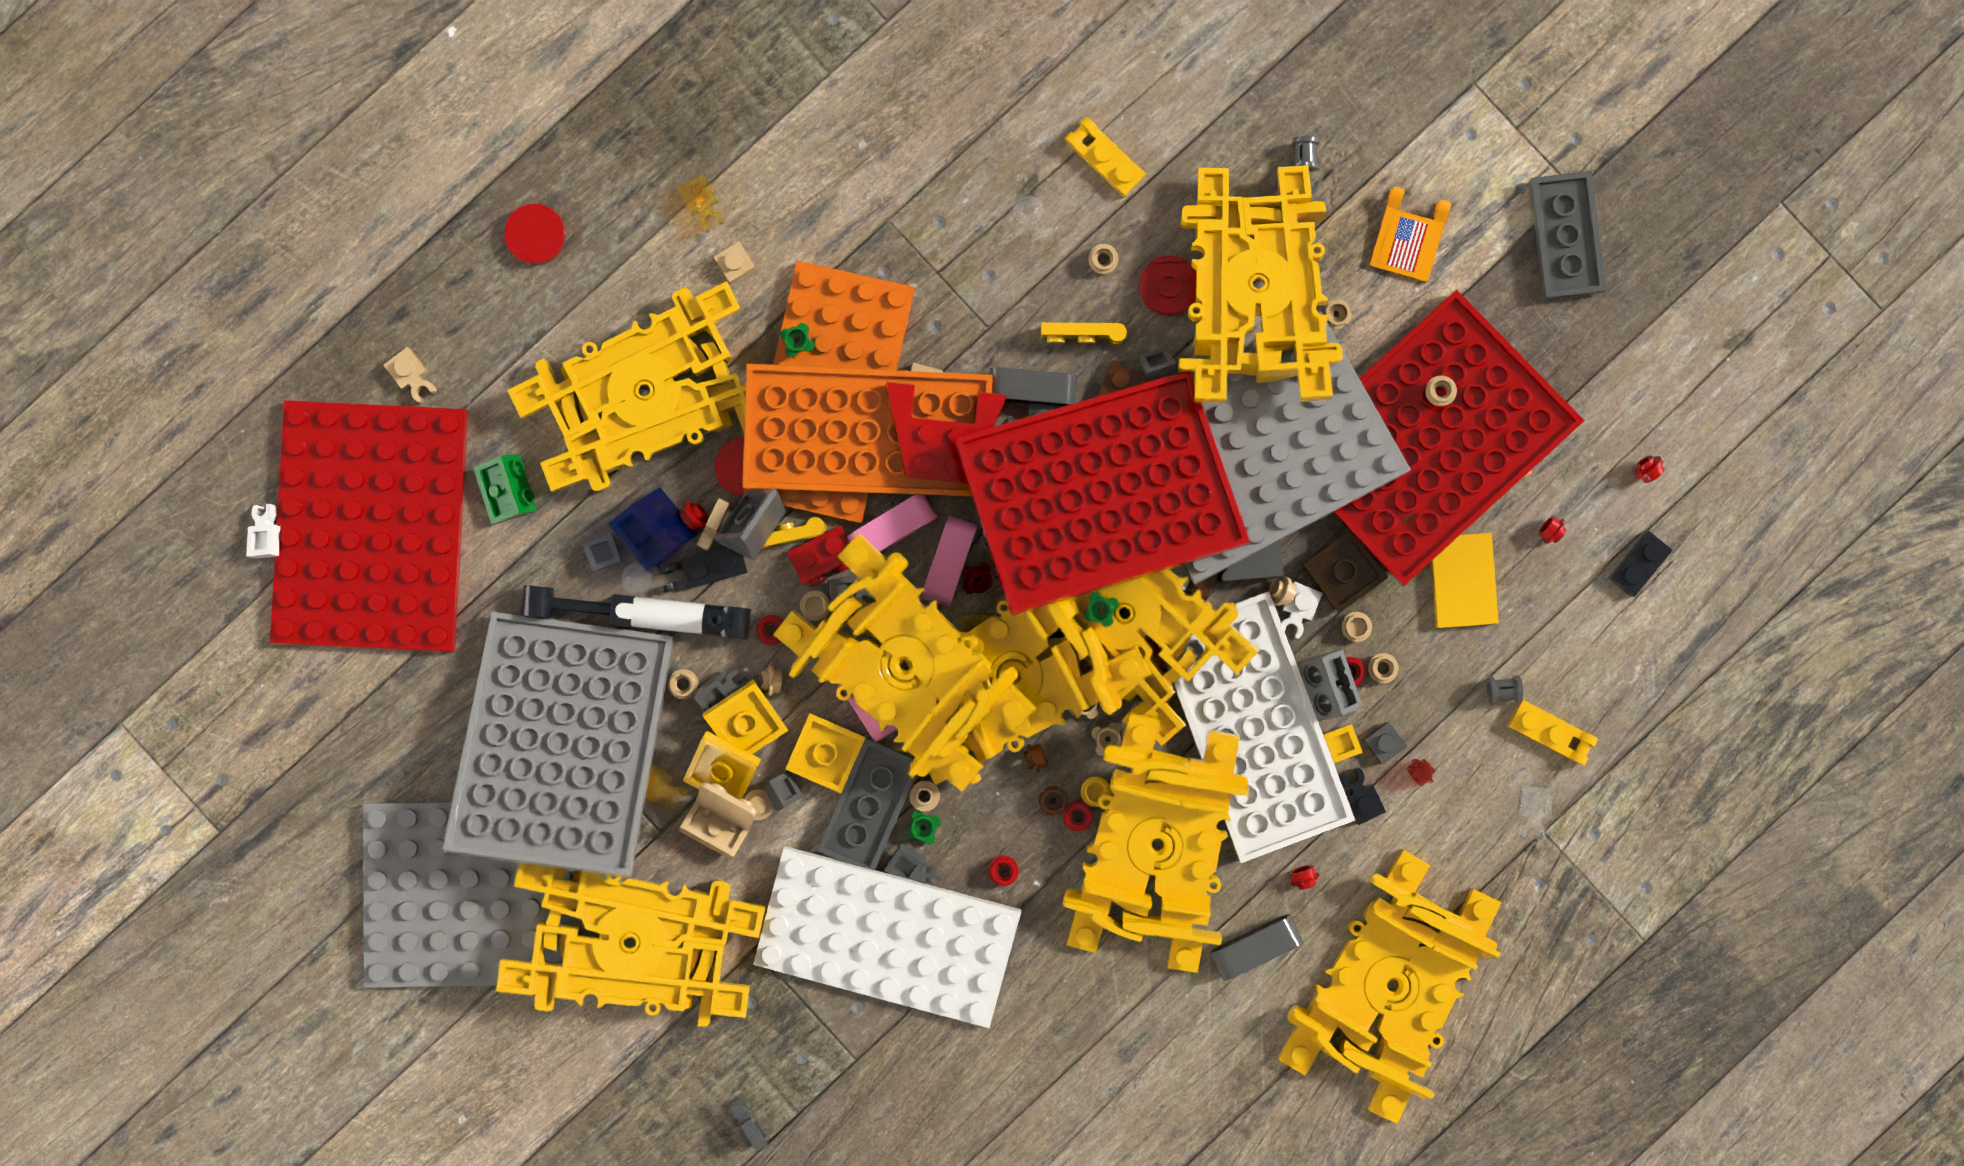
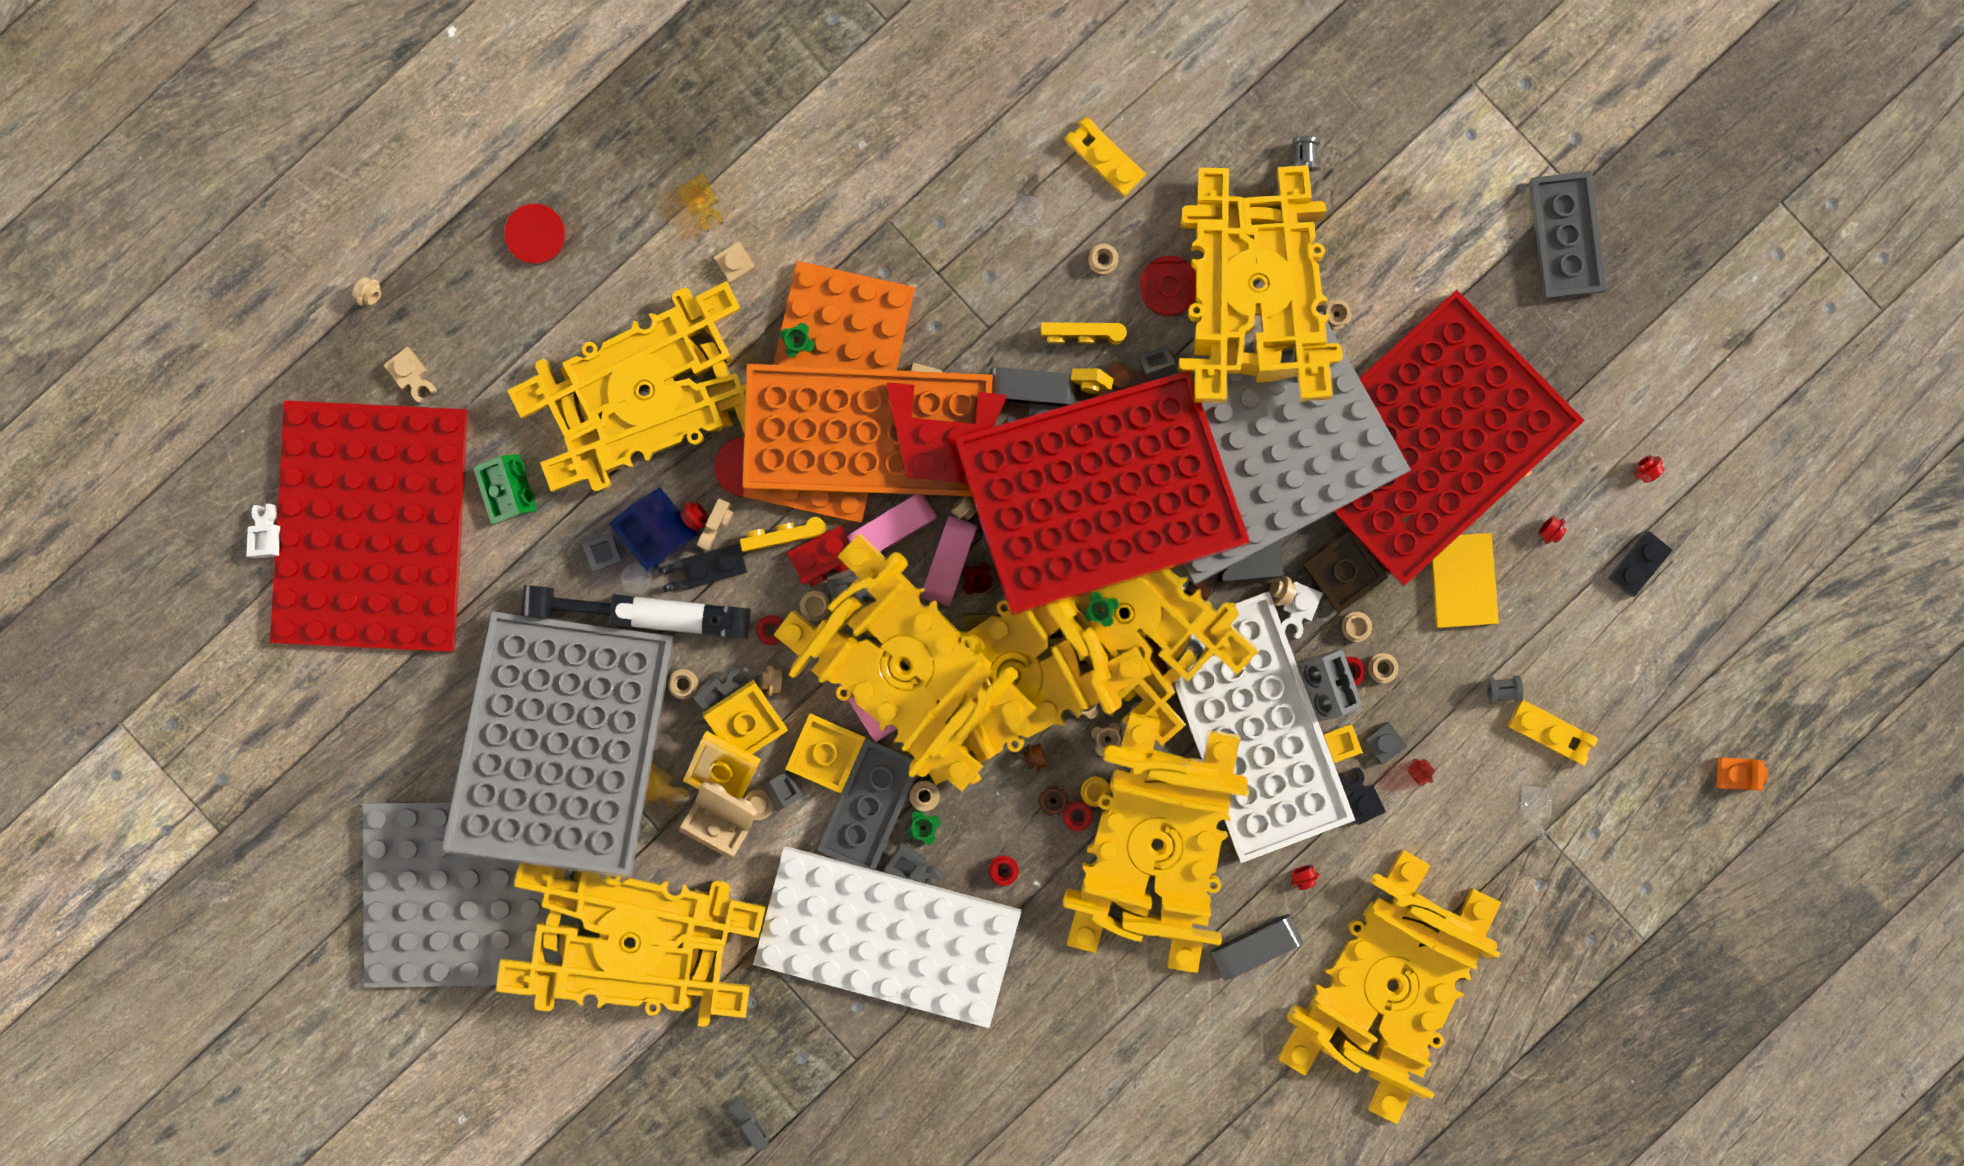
(366, 291): none -> tan plate
(752, 522): dark grey slope -> none
(964, 508): none -> tan plate
(1091, 379): none -> yellow plate
(1408, 241): light orange flag -> none
(1441, 381): tan plate -> none
(1741, 773): none -> orange bracket

